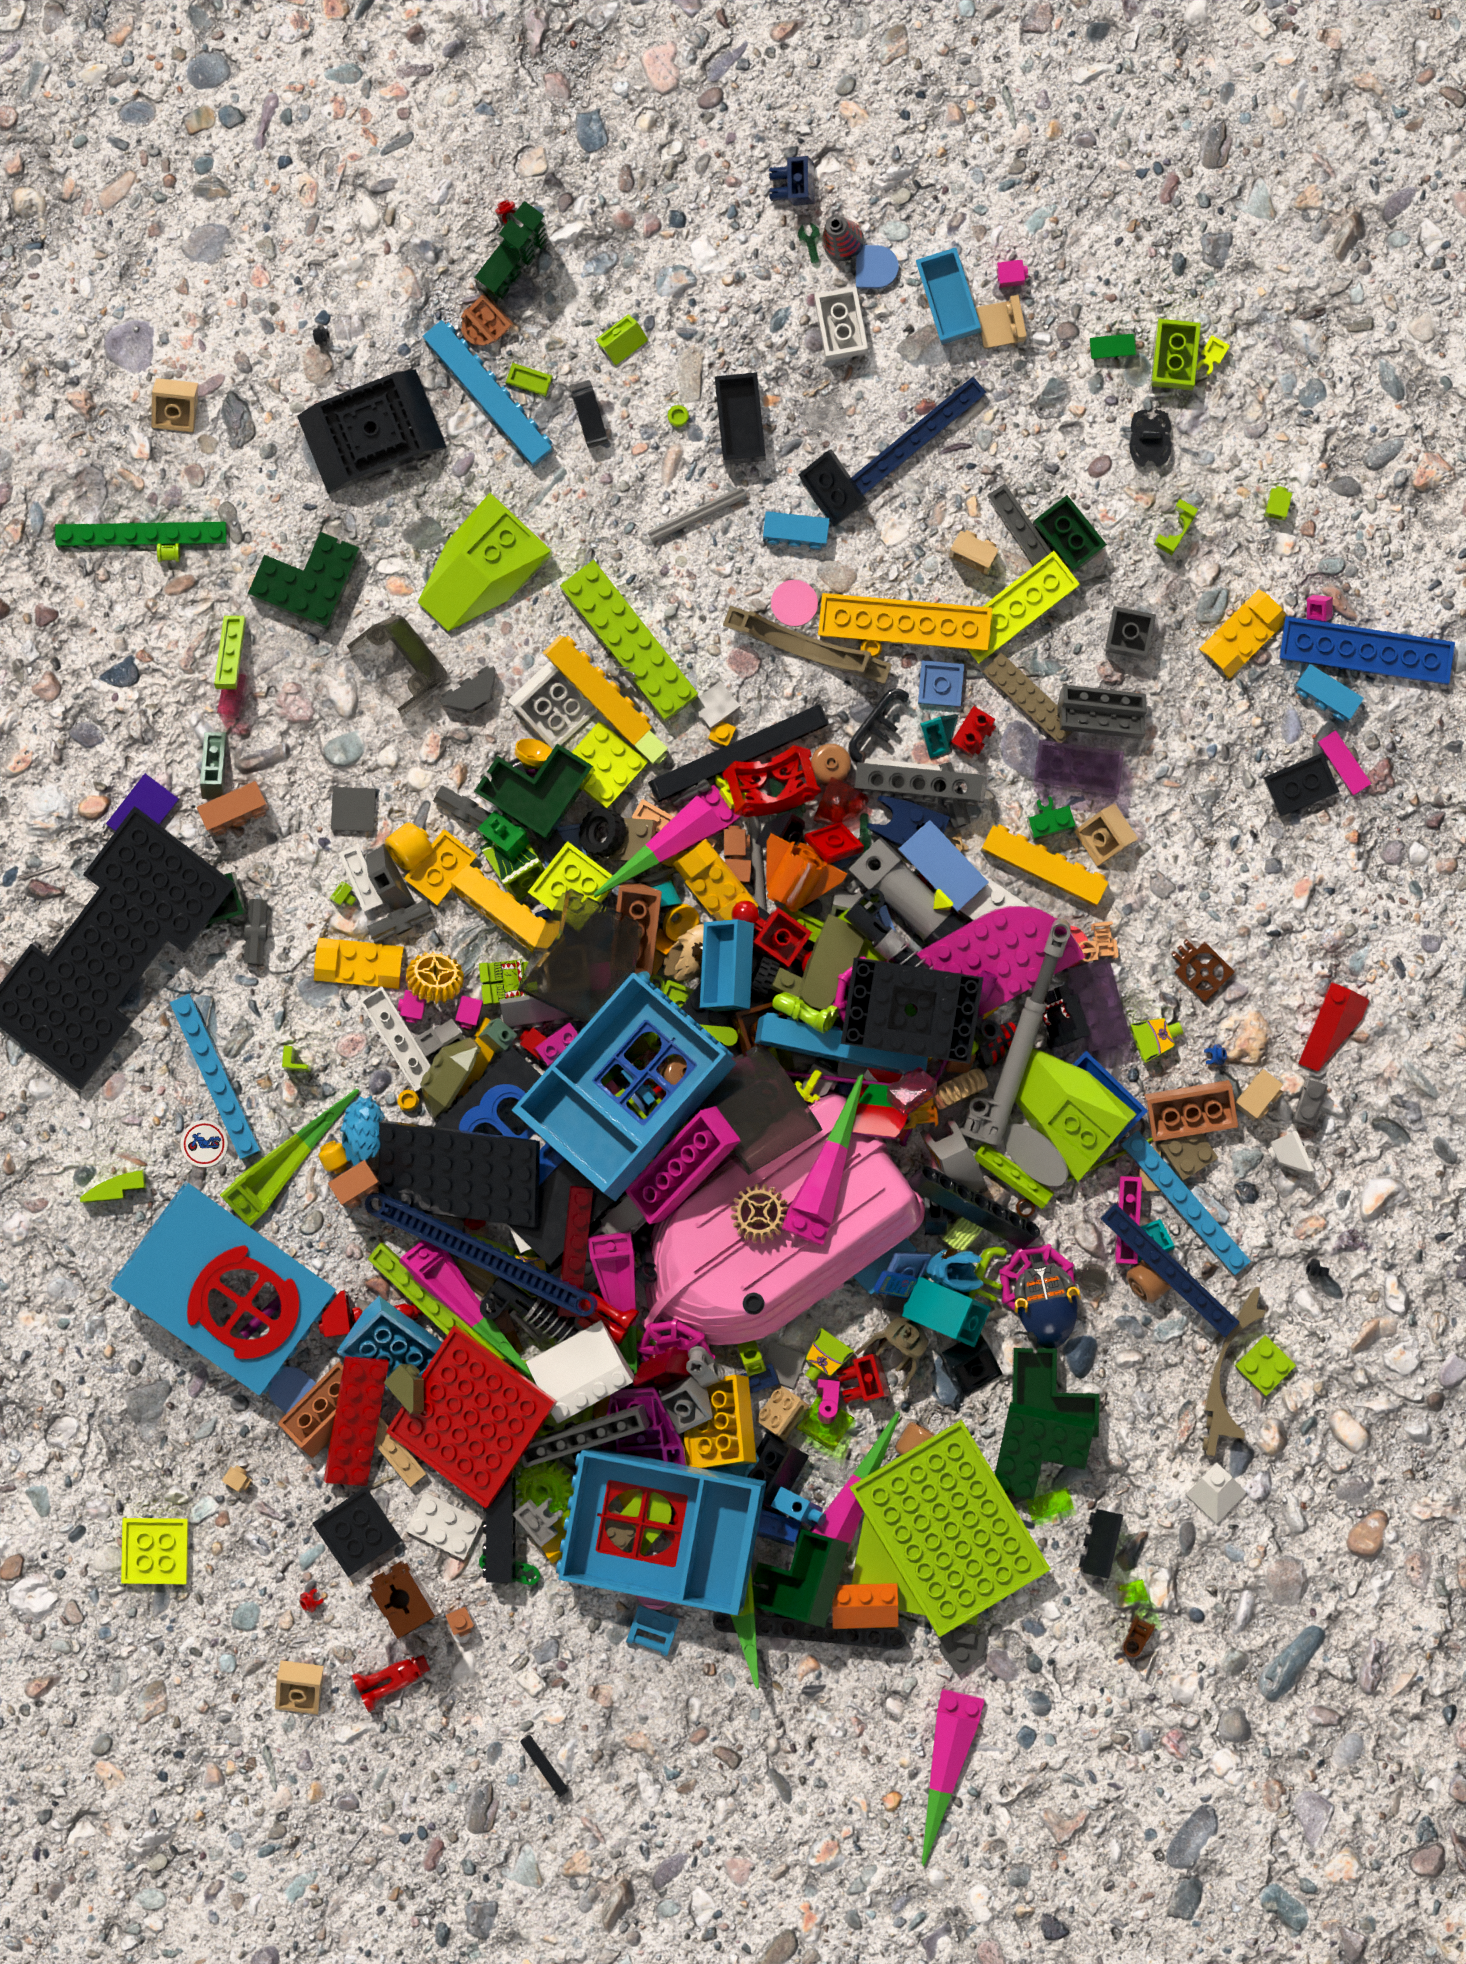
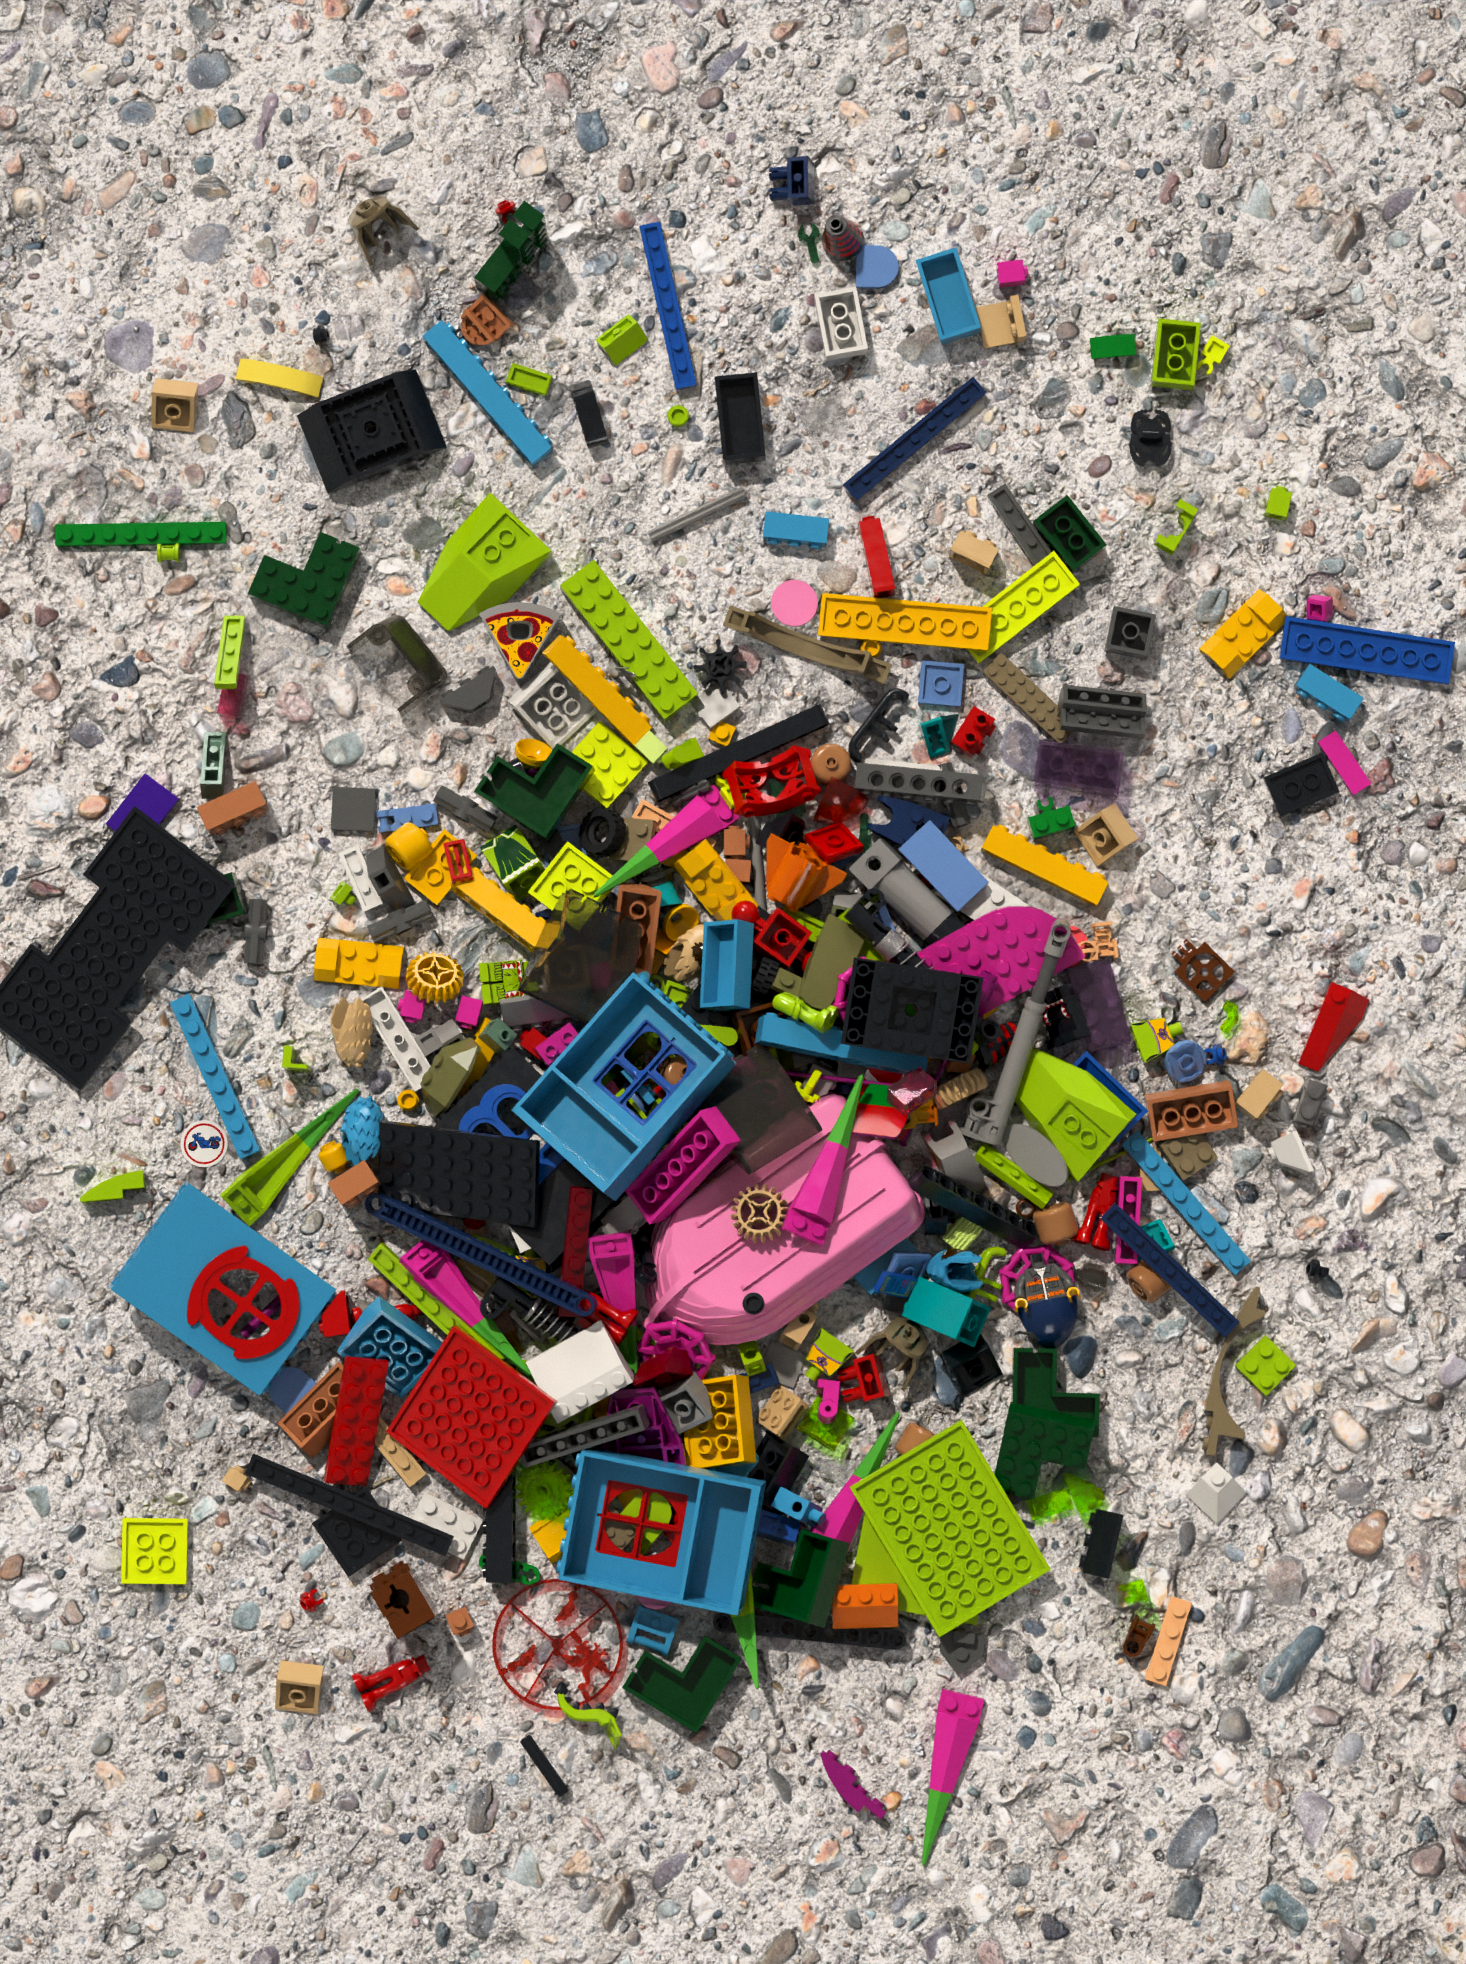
(280, 377): none -> light yellow slope
(349, 1504): none -> black plate
(352, 1031): none -> tan head
(368, 212): none -> dark tan piece
(407, 1387): olive slope -> none
(419, 815): none -> medium blue plate
(461, 877): none -> red tile
(503, 835): green brick -> none
(520, 634): none -> piece
(538, 1520): light grey plate -> none
(587, 1714): none -> lime piece
(591, 1657): none -> clear red piece
(667, 306): none -> blue plate
(682, 754): none -> lime leg
(684, 1694): none -> dark green piece
(703, 1367): light grey piece -> none
(721, 675): none -> black gear
(796, 1331): none -> tan torso
(832, 487): black plate -> none
(843, 1778): none -> magenta slope
(876, 557): none -> red slope
(941, 901): neon yellow slope -> none
(1055, 1224): none -> medium nougat head
(1083, 1493): none -> clear neon green slope
(1100, 1200): none -> red piece
(1168, 1640): none -> light nougat plate
(1185, 1061): none -> medium blue tile
(1232, 1016): none -> clear neon green arm

